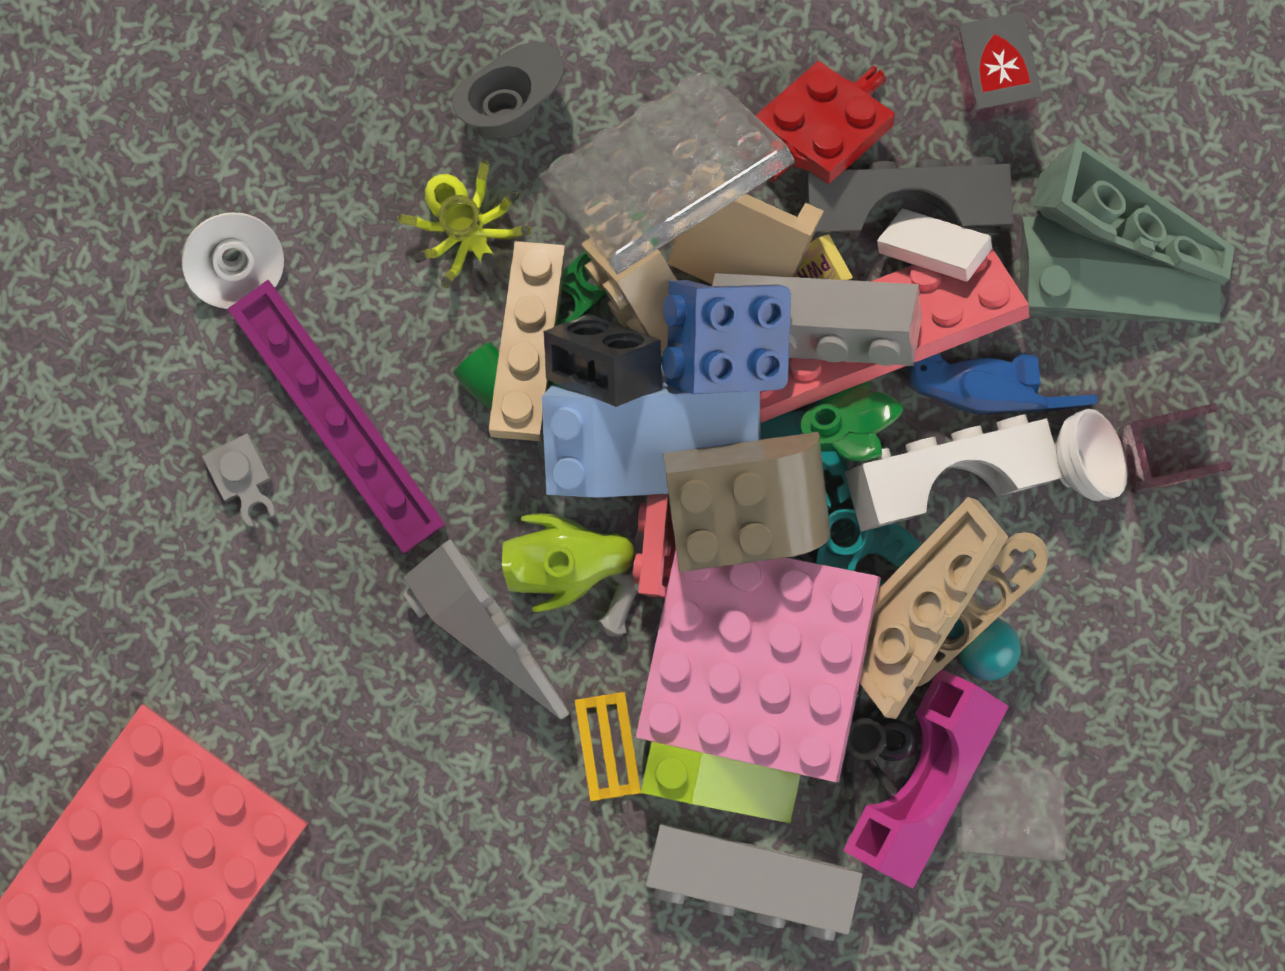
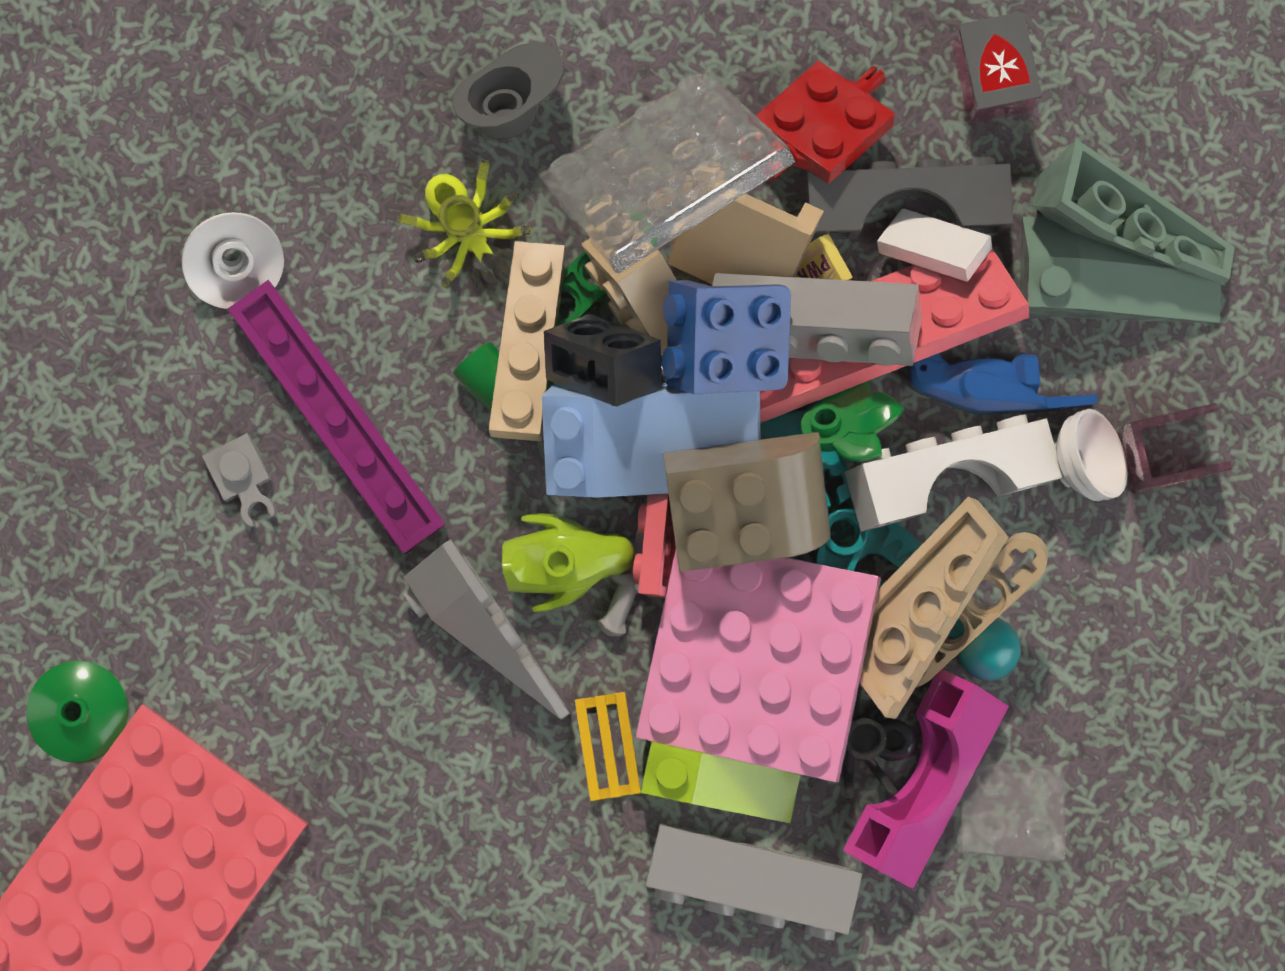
(102, 711): none -> green dish

